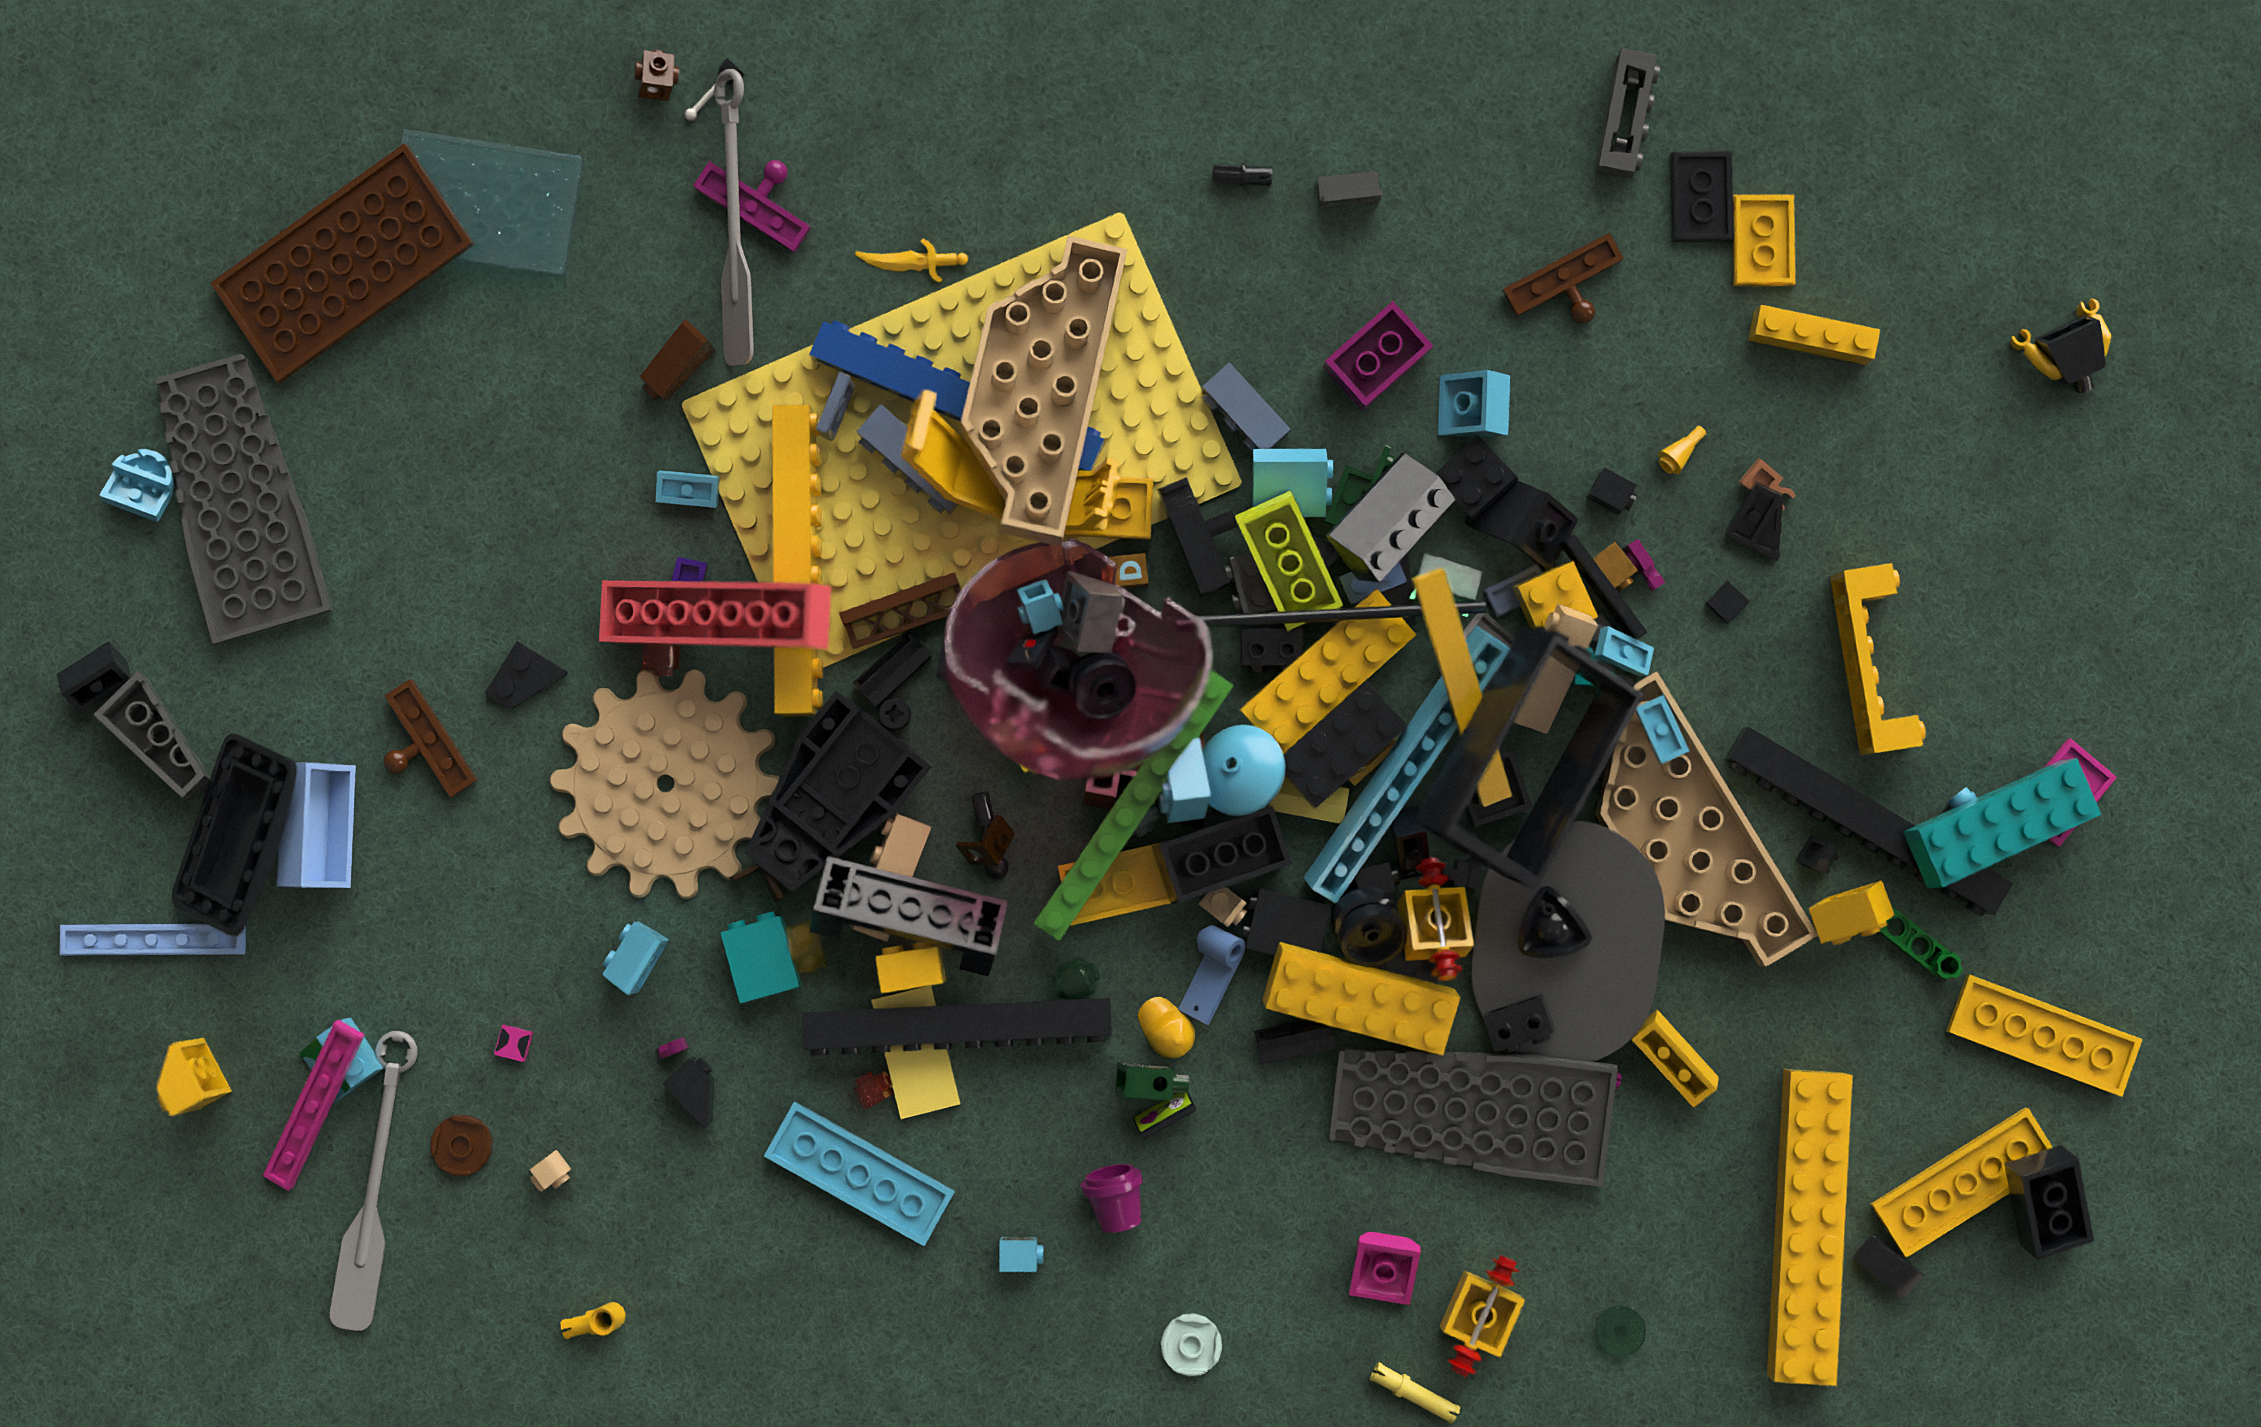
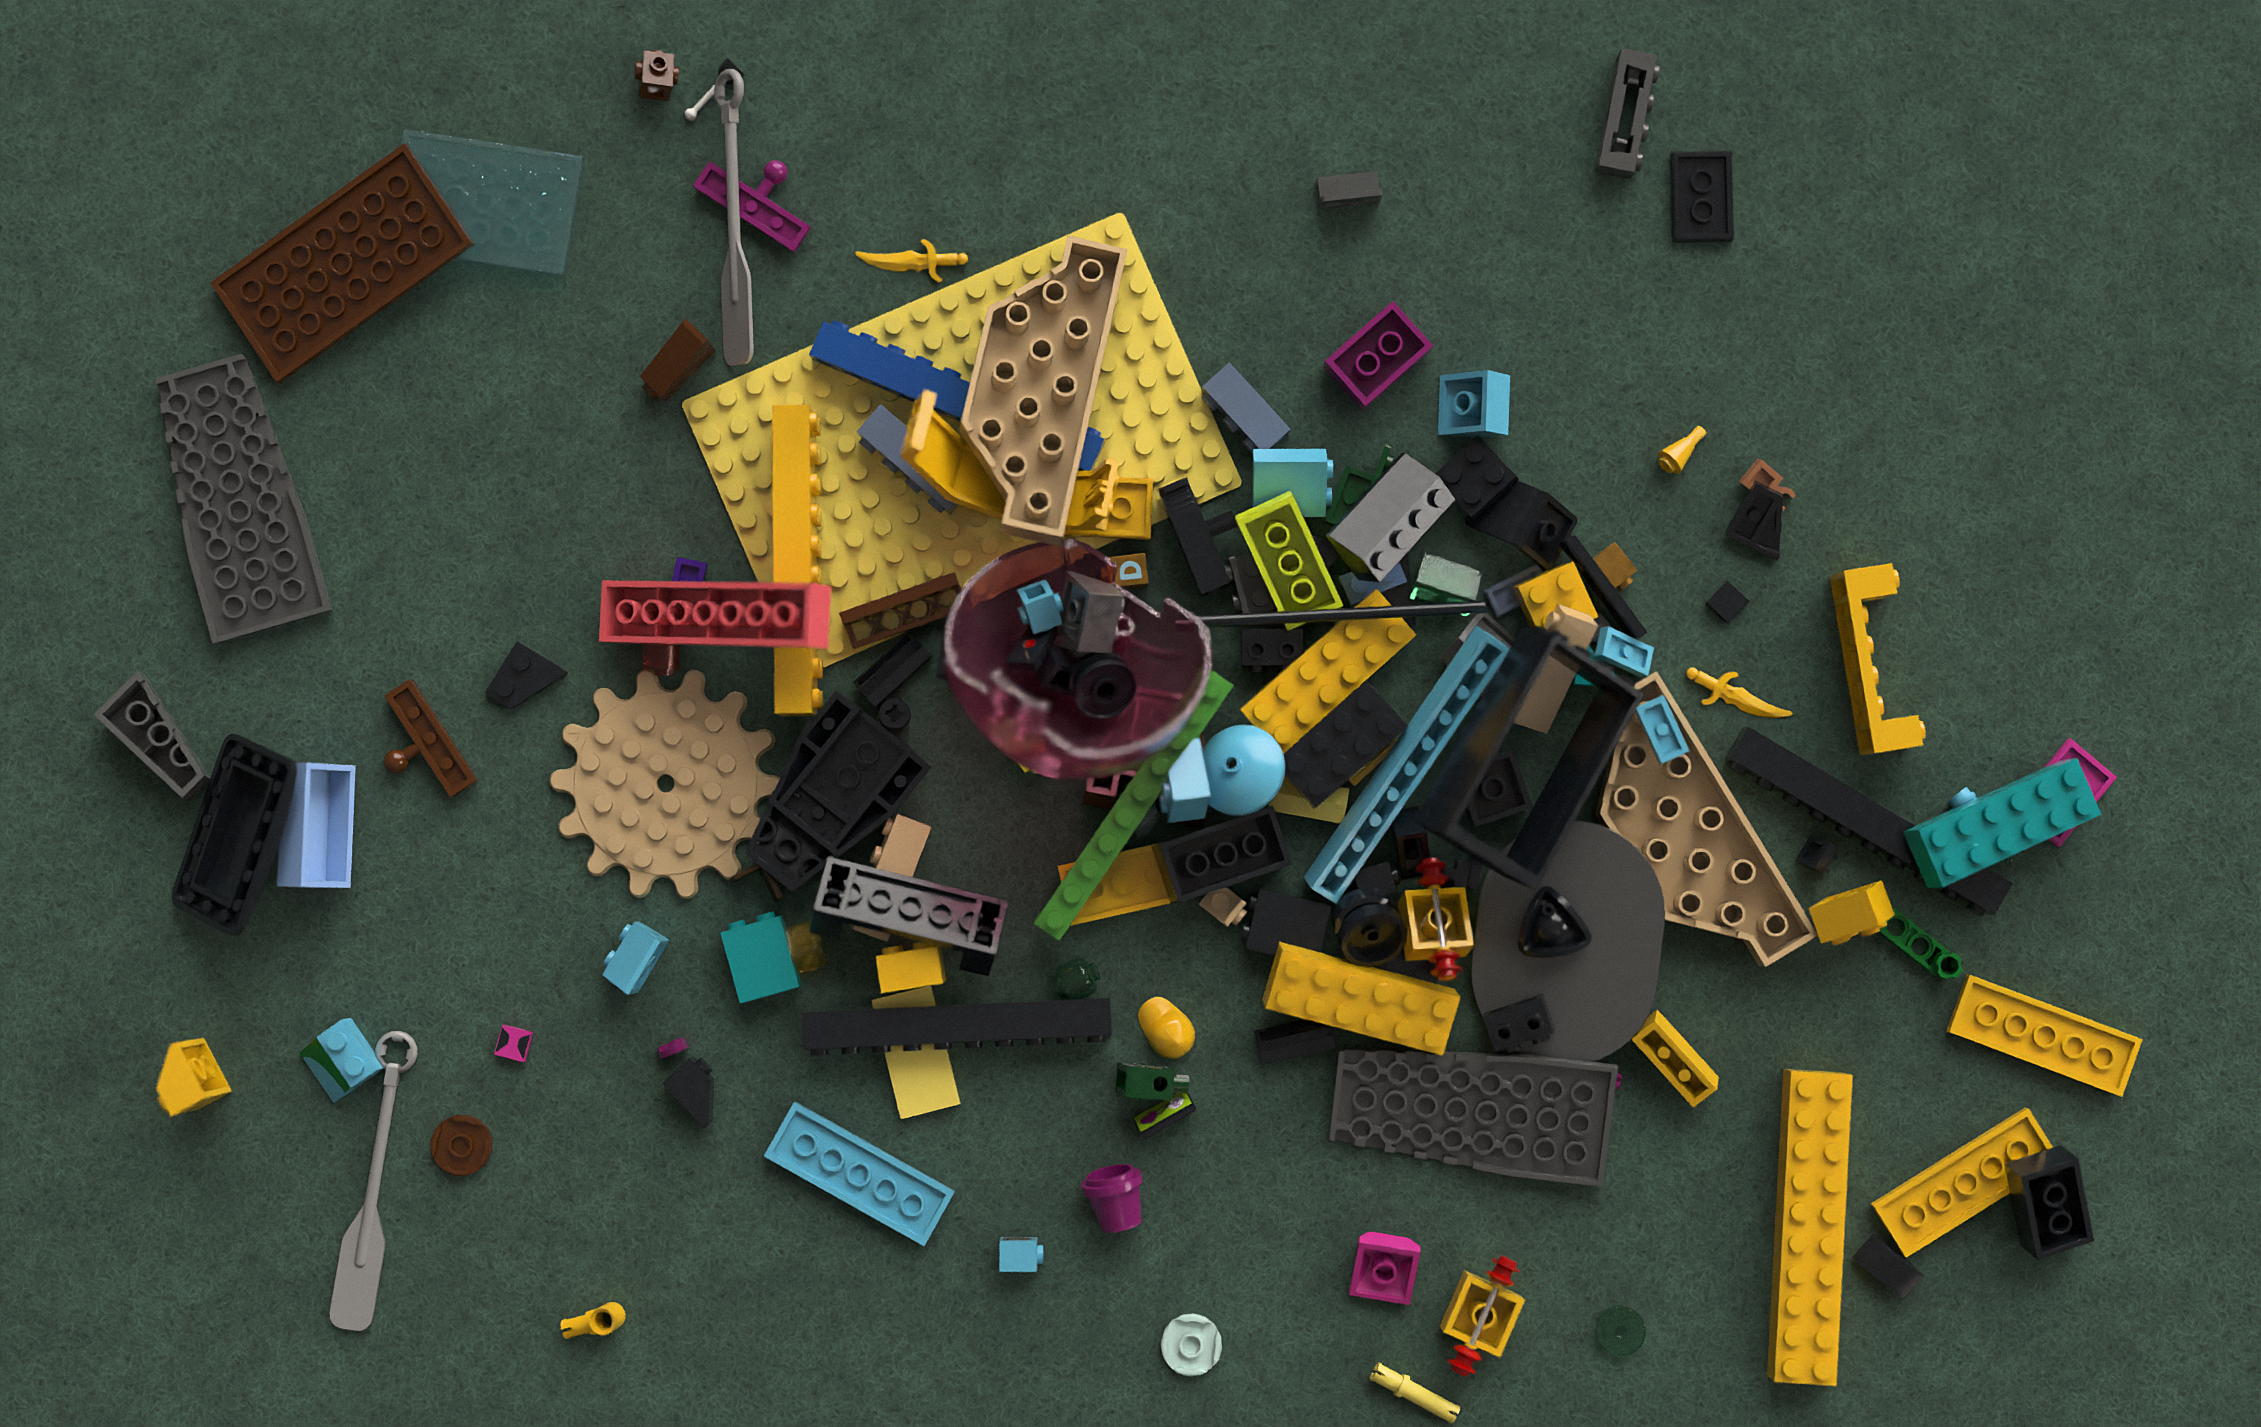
(93, 677): black brick -> none
(140, 484): medium azure slope -> none
(148, 940): light blue tile -> none
(313, 1105): dark pink tile -> none
(550, 1172): tan plate -> none
(687, 489): medium azure plate -> none
(835, 407): sand blue tile -> none
(873, 1089): clear red plate -> none
(984, 817): black pin -> none
(992, 845): dark brown bracket -> none
(1220, 960): medium blue door -> none
(1242, 174): black axle -> none
(1457, 670): yellow tile -> none
(1563, 277): reddish brown plate -> none
(1612, 491): black brick -> none
(1644, 564): magenta plate -> none
(1734, 695): none -> yellow piece
(1763, 240): yellow tile -> none
(1814, 334): yellow brick -> none
(2070, 350): black torso -> none

